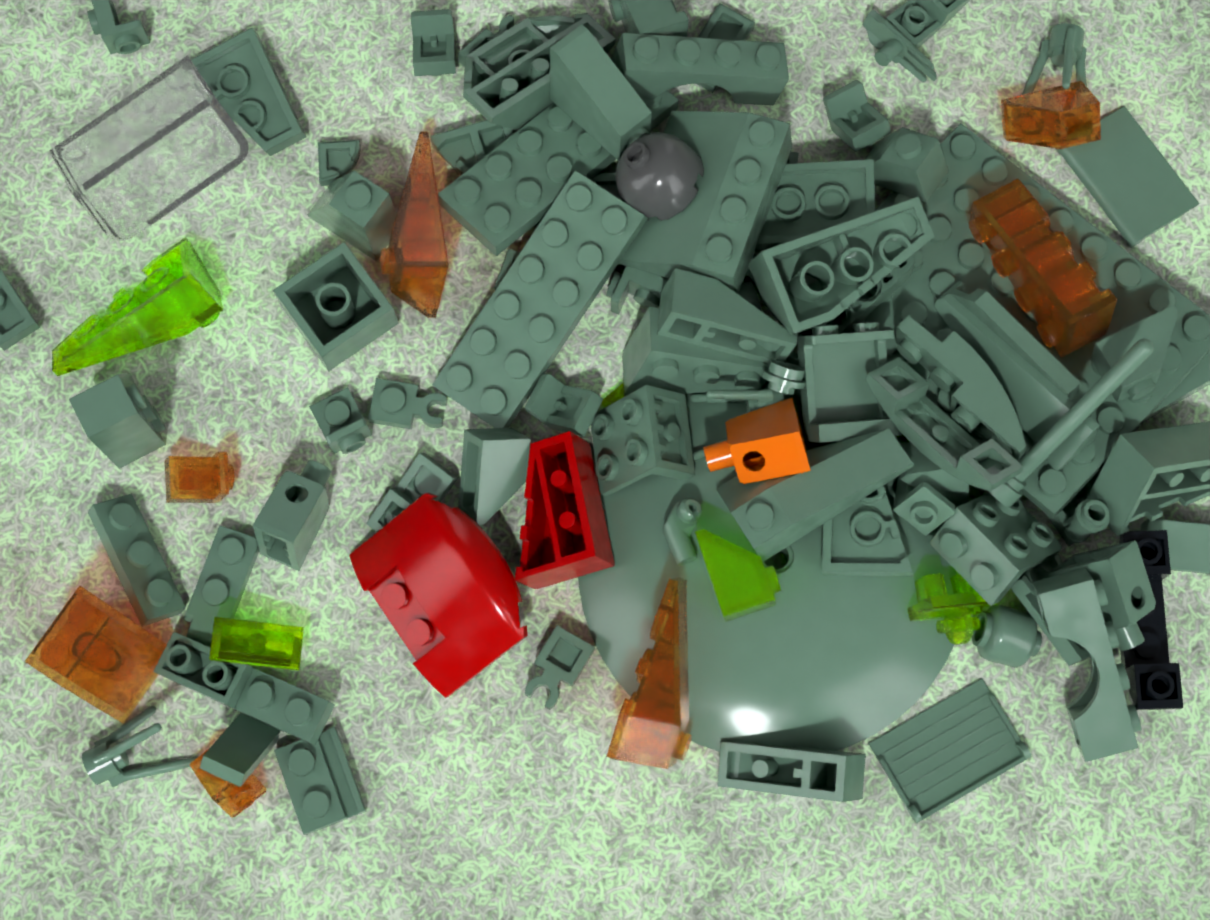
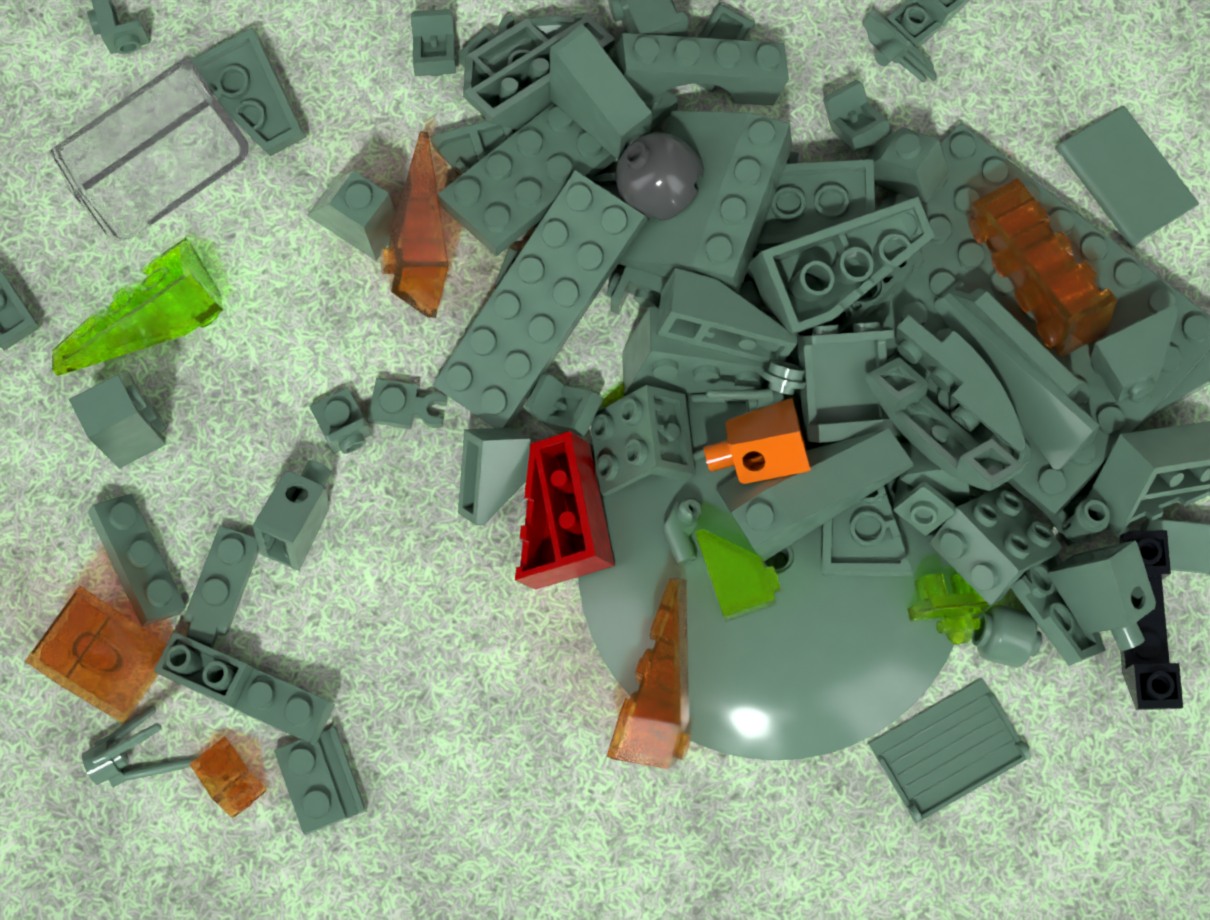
(198, 478): clear orange bracket -> none
(239, 749): sand green tile -> none
(256, 643): clear neon green slope -> none
(336, 306): sand green brick -> none
(337, 159): sand green tile -> none
(422, 477): sand green slope -> none
(442, 591): red slope -> none
(562, 660): sand green plate -> none
(792, 771): sand green slope -> none
(1011, 490): sand green piece -> none
(1053, 117): clear orange slope -> none
(1065, 51): sand green plant -> none
(1099, 715): sand green arch -> none

